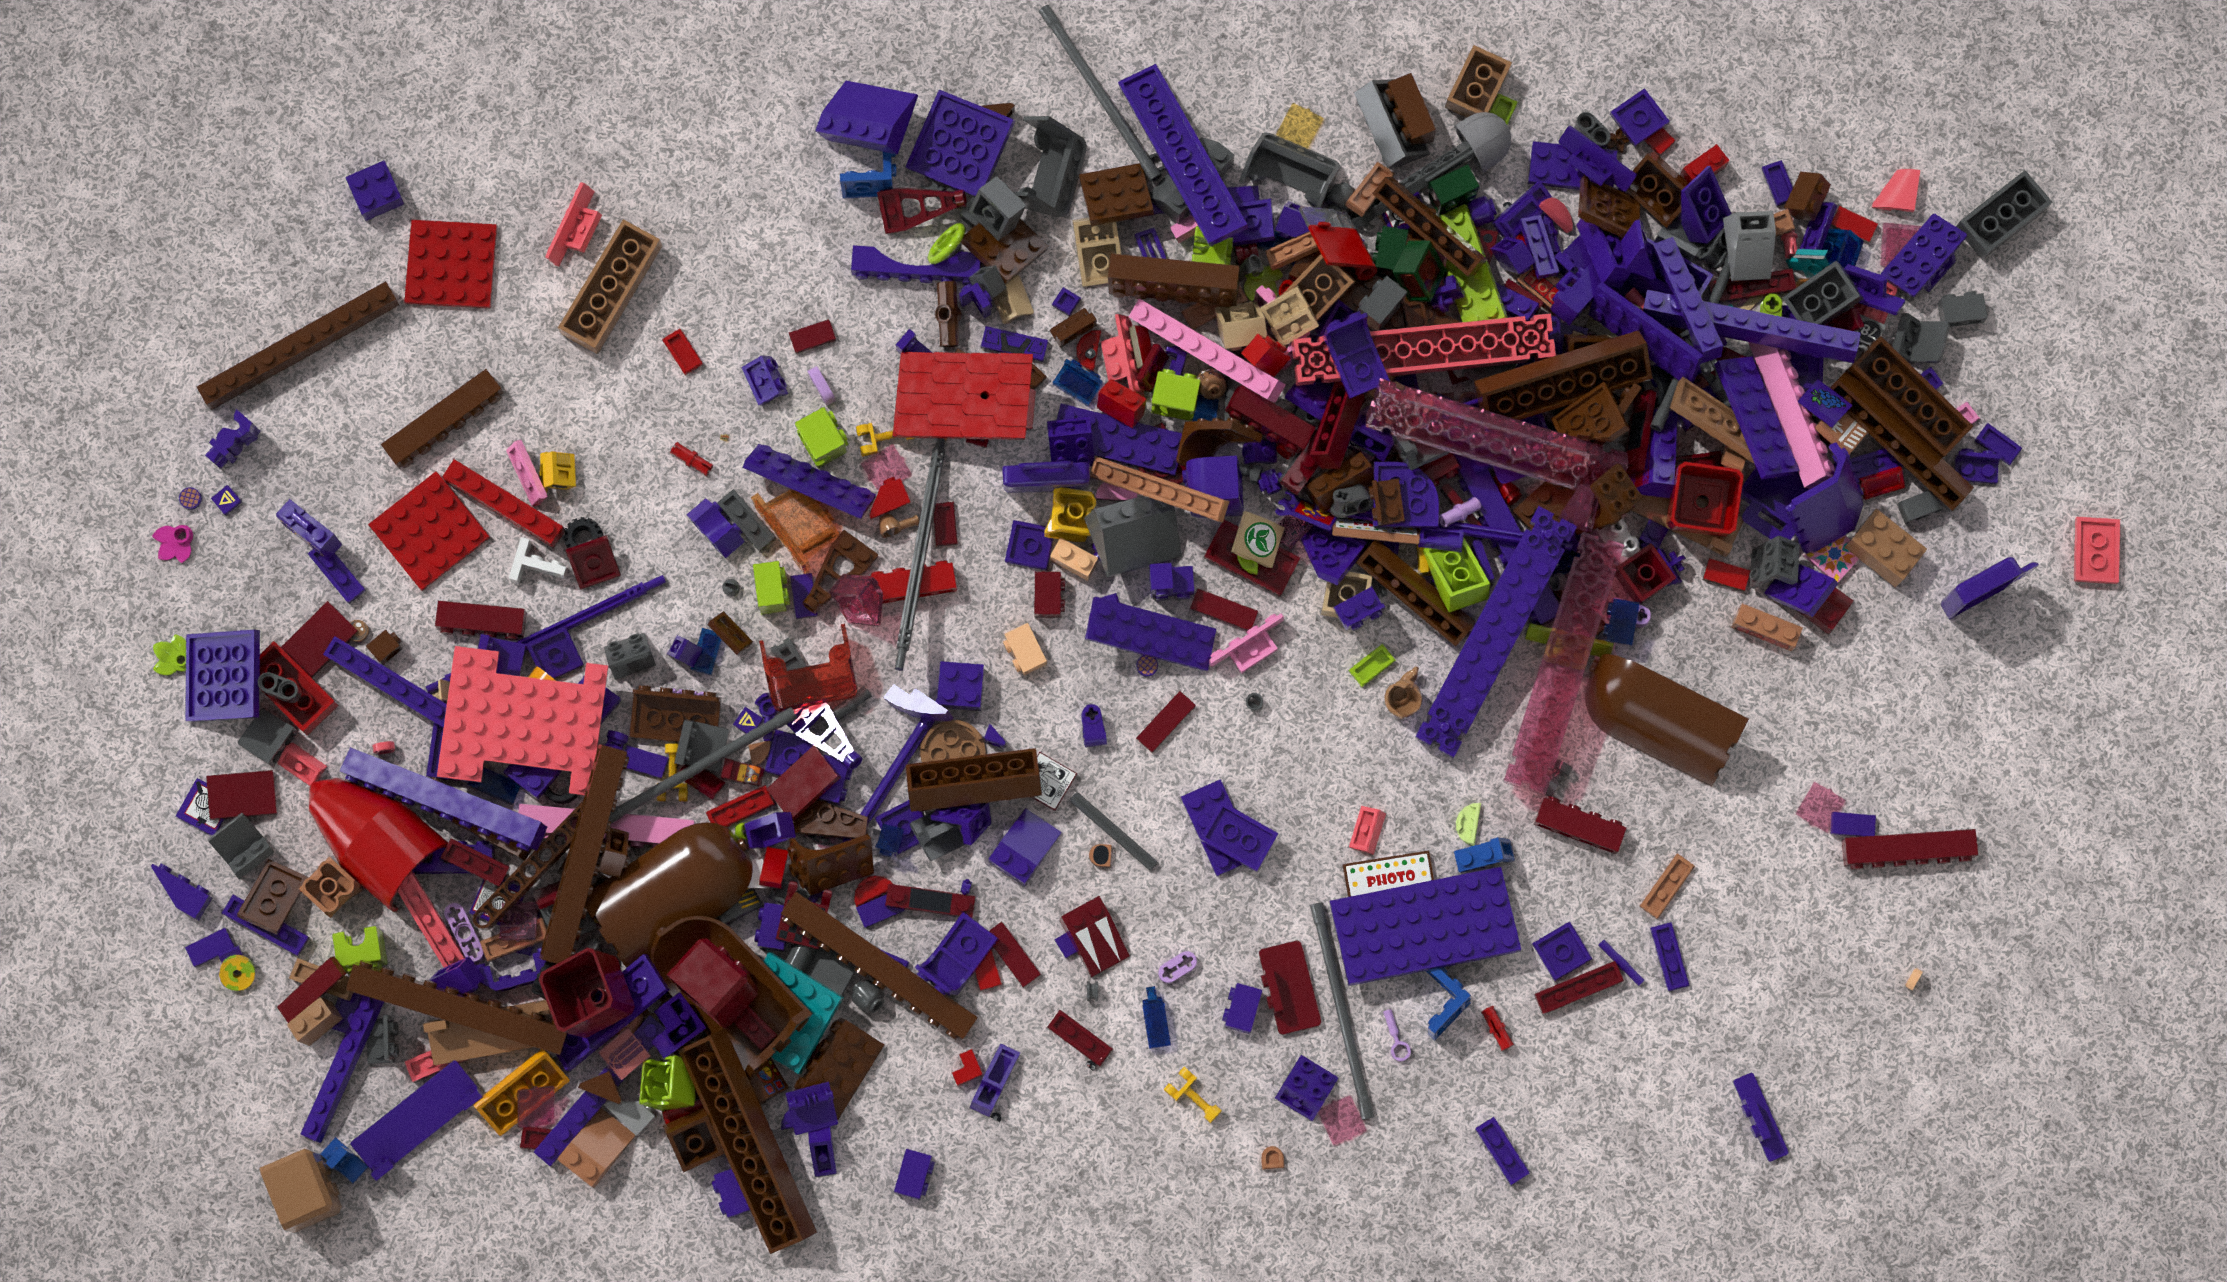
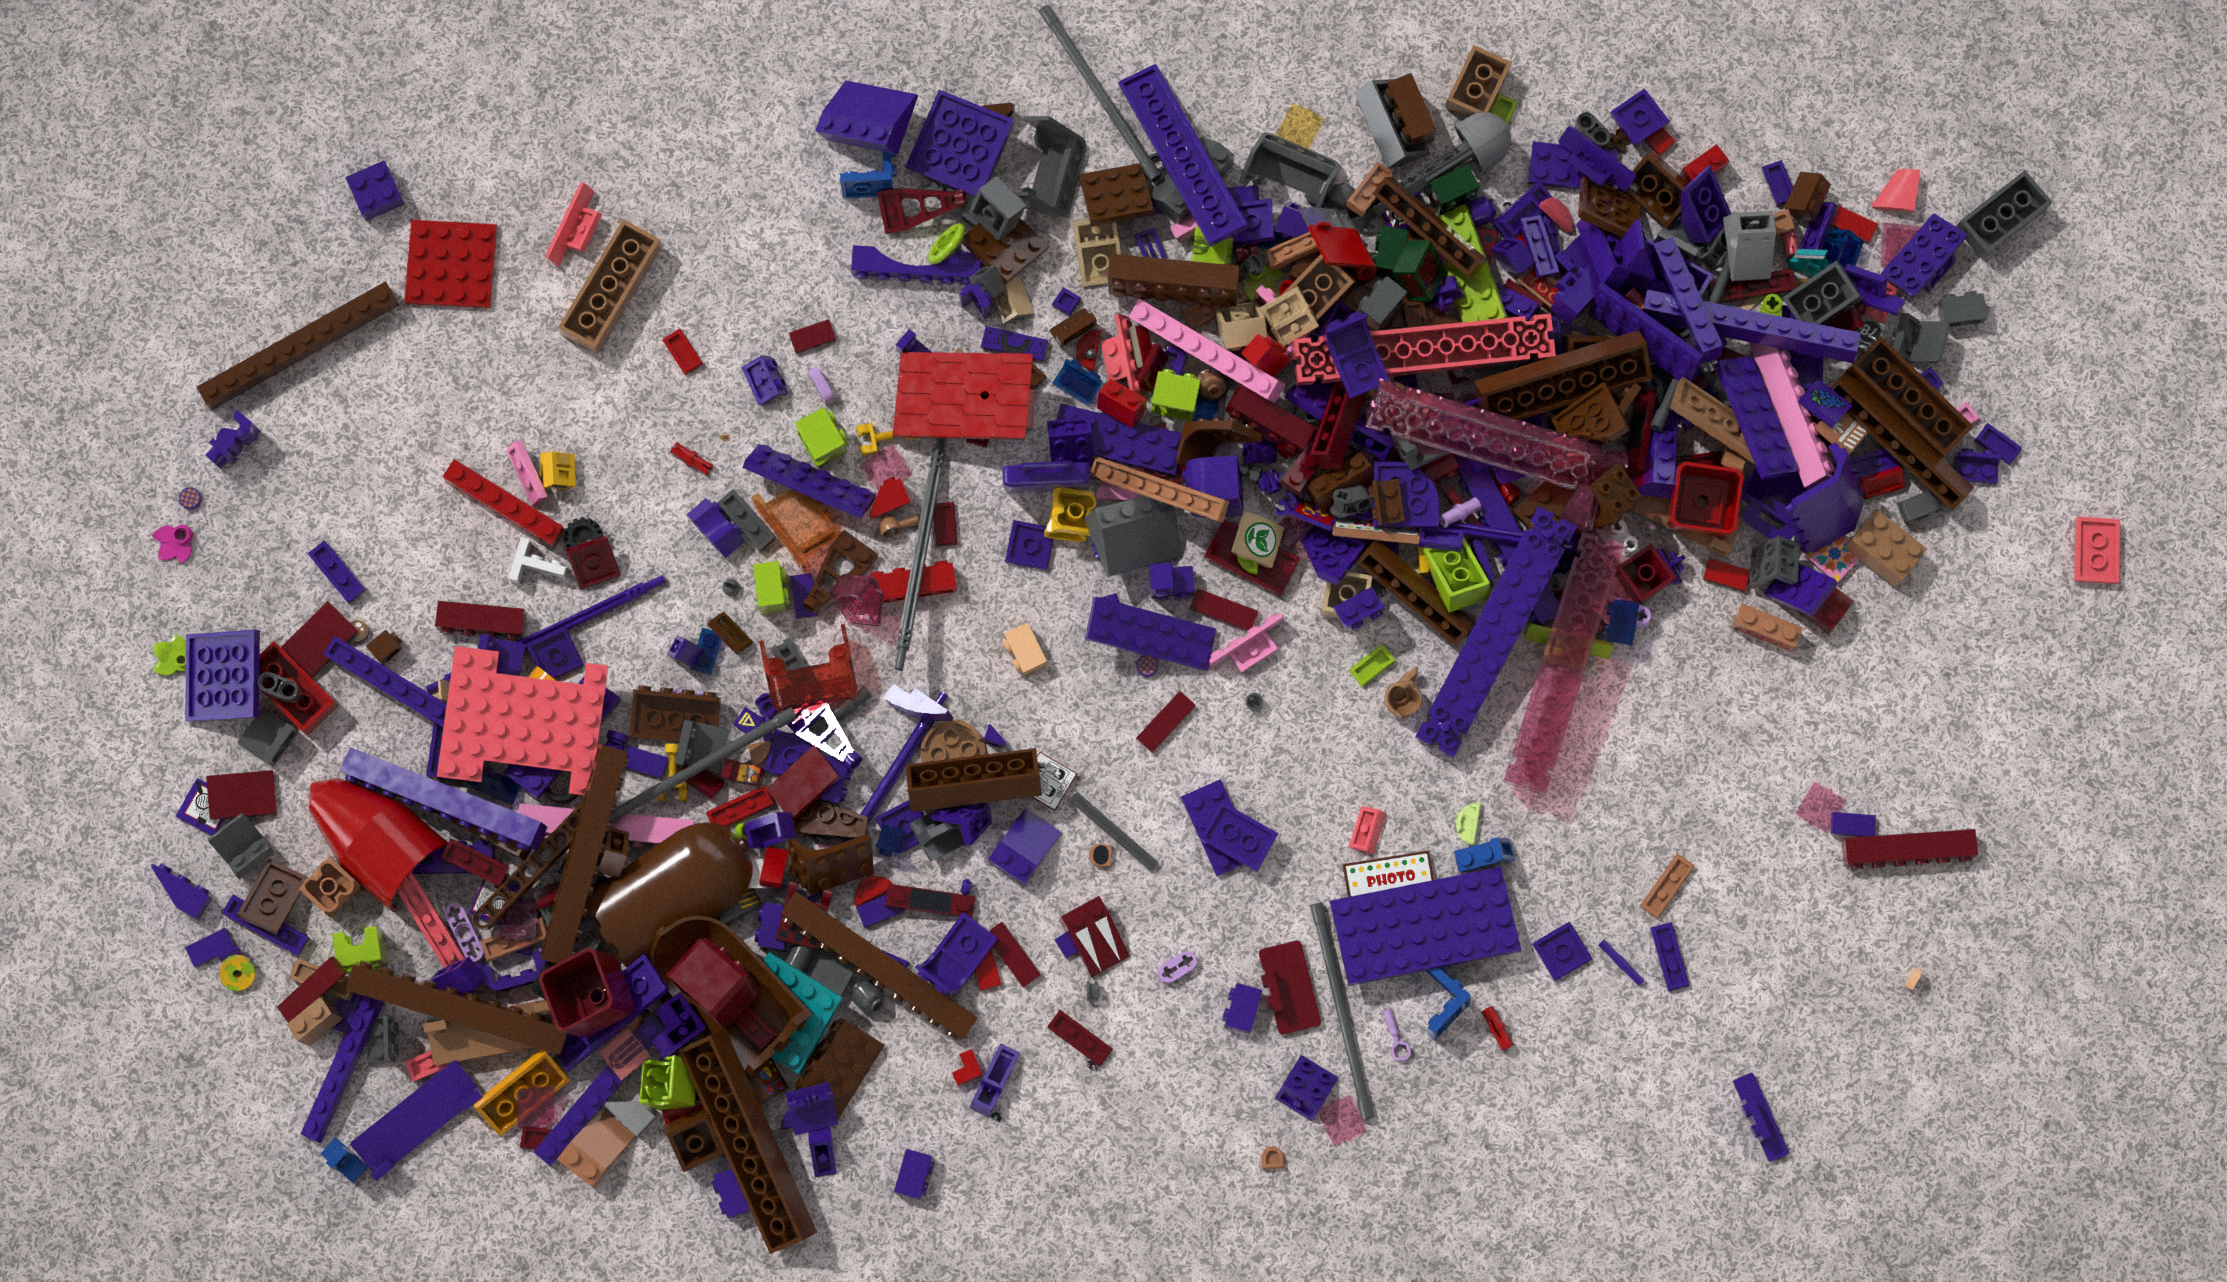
(226, 500): dark purple tile -> none
(301, 764): coral slope -> none
(301, 1190): medium nougat plate -> none
(308, 529): dark purple piece -> none
(383, 748): coral tile -> none
(429, 531): red plate -> none
(442, 418): reddish brown brick -> none
(603, 1086): reddish brown slope -> none
(629, 655): dark grey bracket -> none
(948, 302): reddish brown piece -> none
(960, 686): dark purple brick -> none
(1048, 595): dark red brick -> none
(1074, 559): light nougat brick -> none
(1093, 730): dark purple piece -> none
(1155, 1020): clear blue hinge -> none
(1211, 1112): yellow bar -> none
(1502, 1151): dark purple plate -> none
(1562, 768): dark grey piece -> none
(1578, 987): dark red plate -> none
(1580, 825): dark red brick -> none
(1652, 533): dark purple bracket -> none
(1661, 717): reddish brown panel -> none
(1984, 585): dark purple piece -> none

